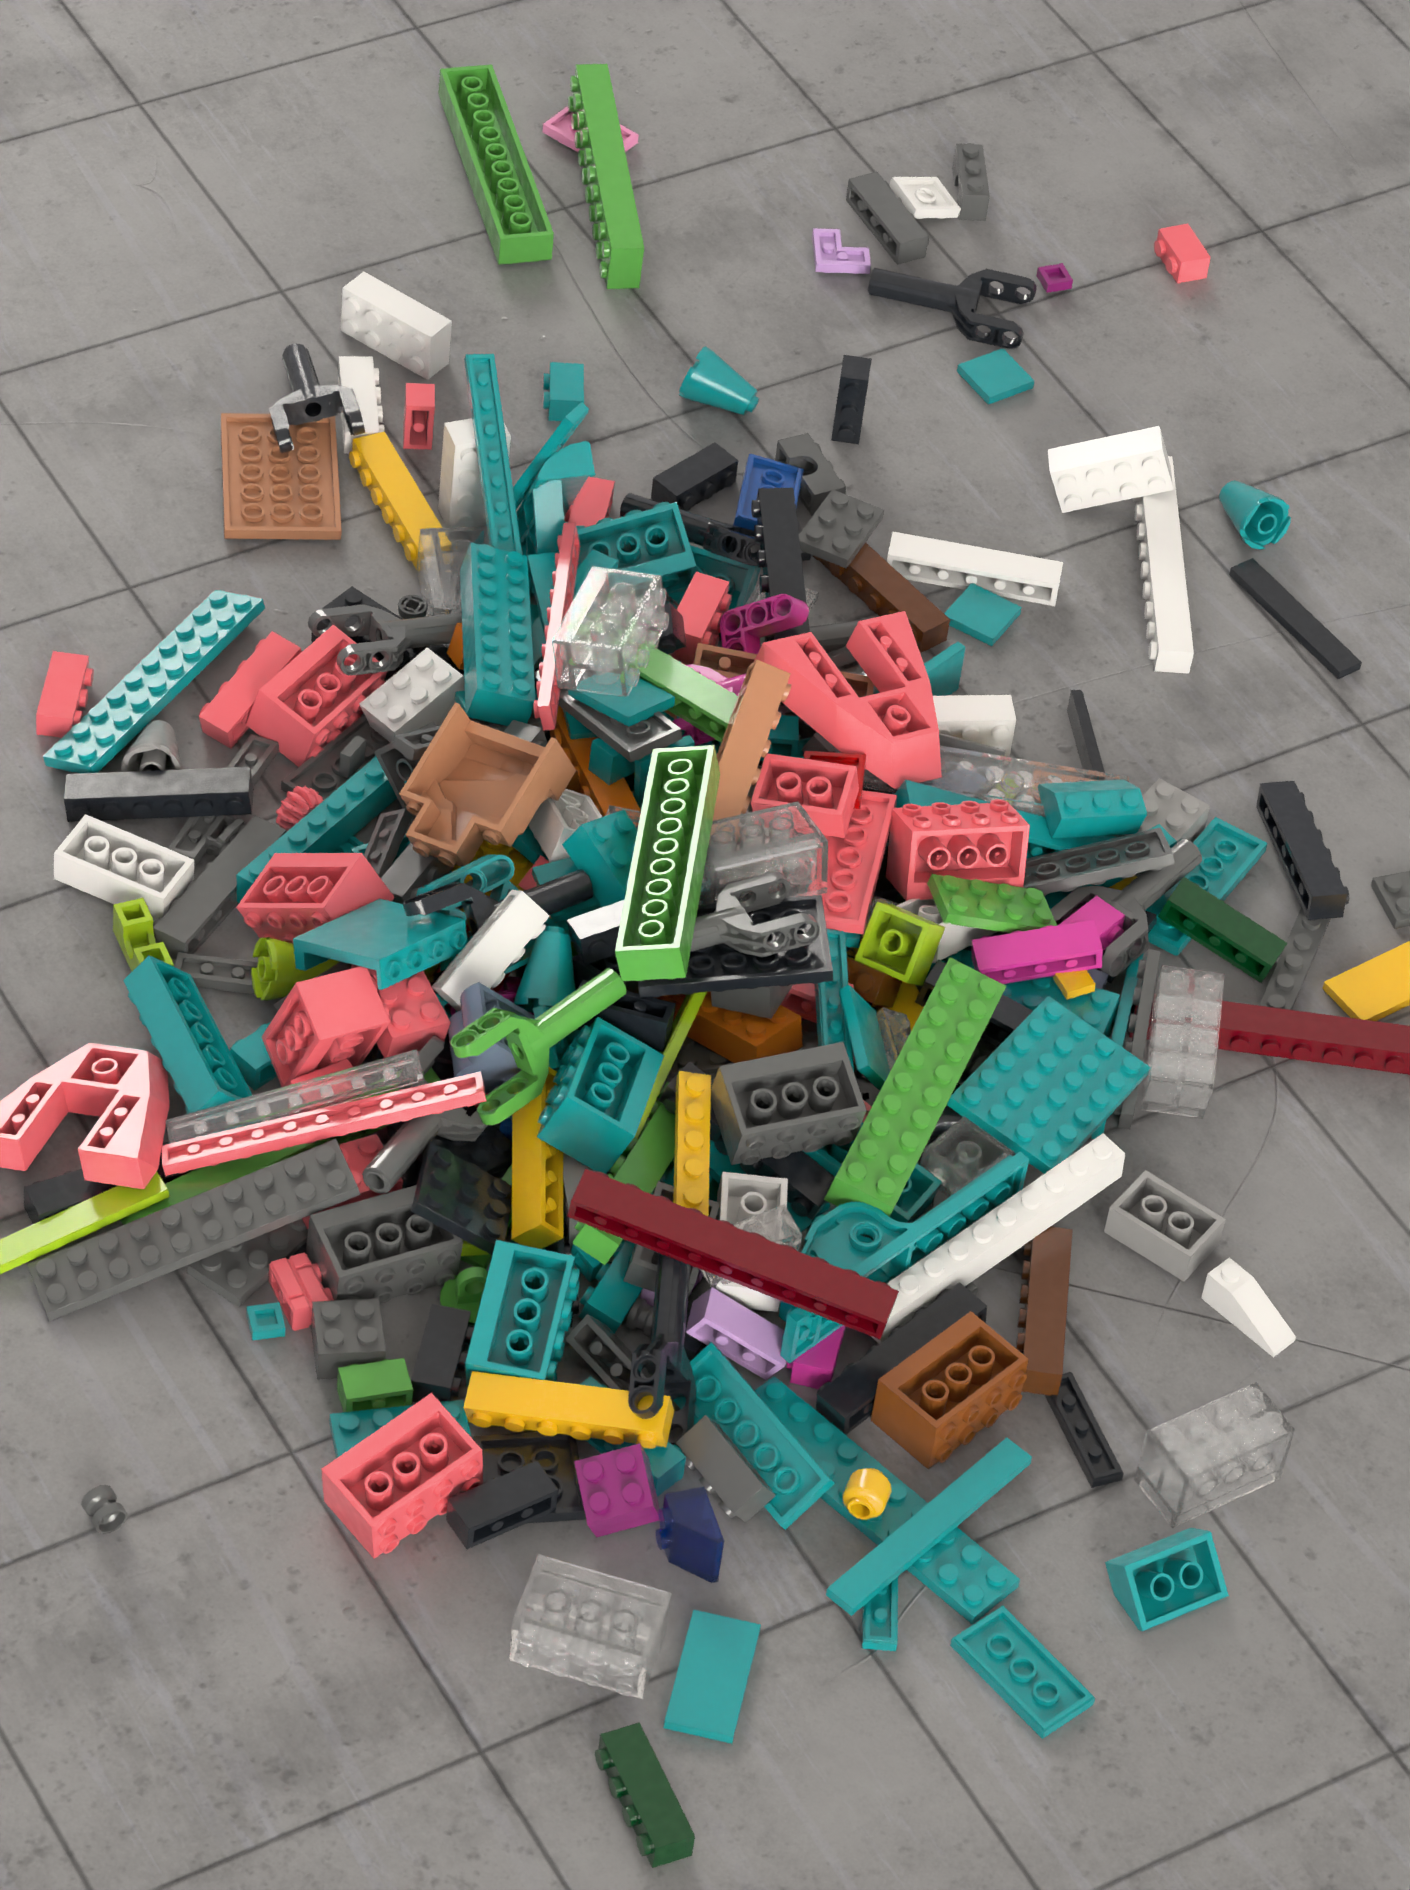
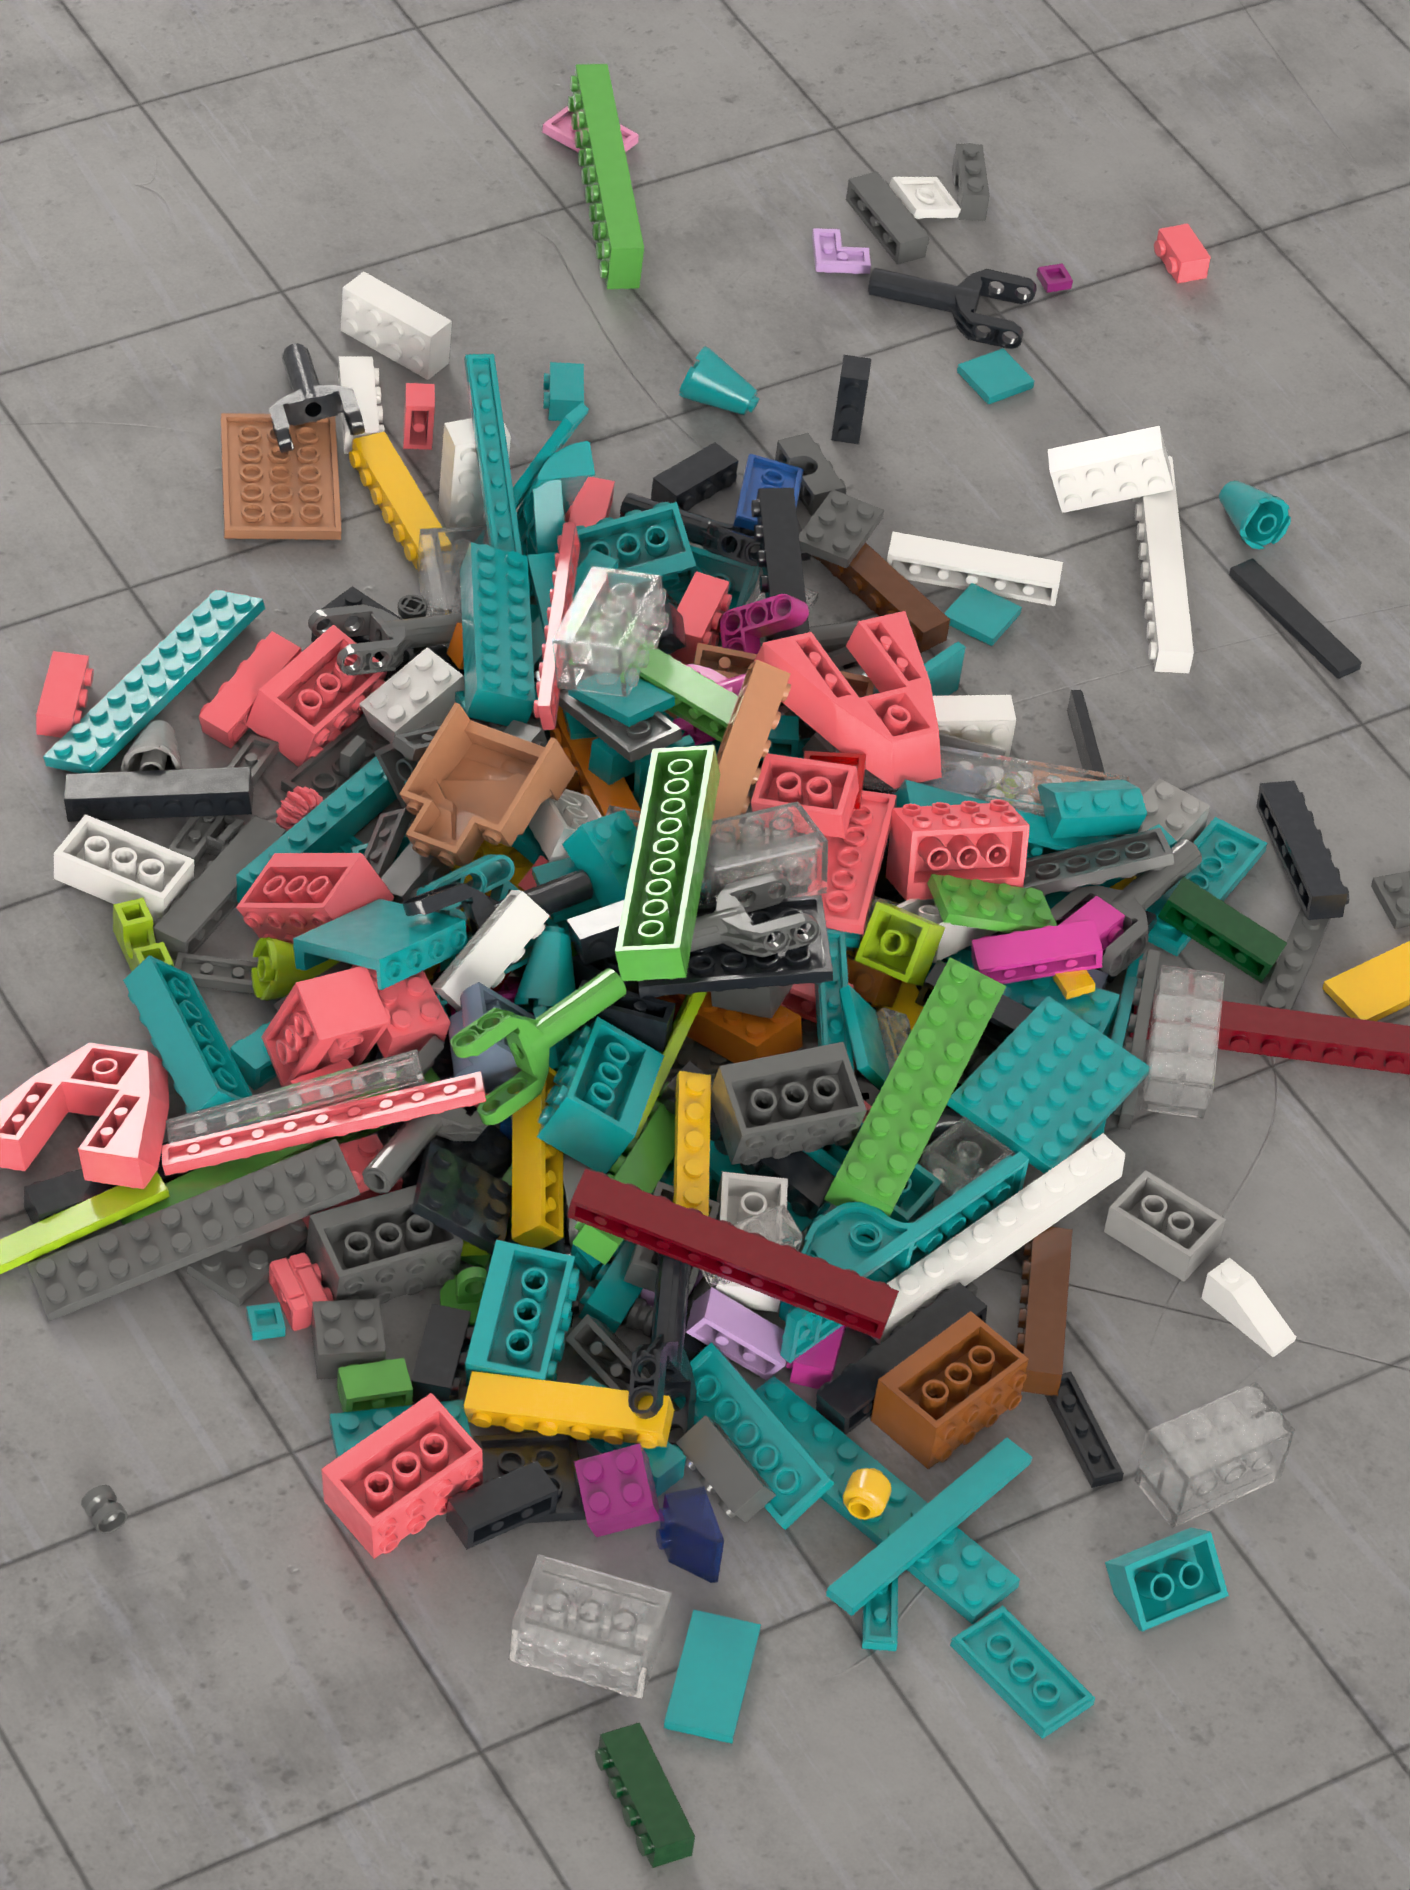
(495, 164): bright green brick -> none

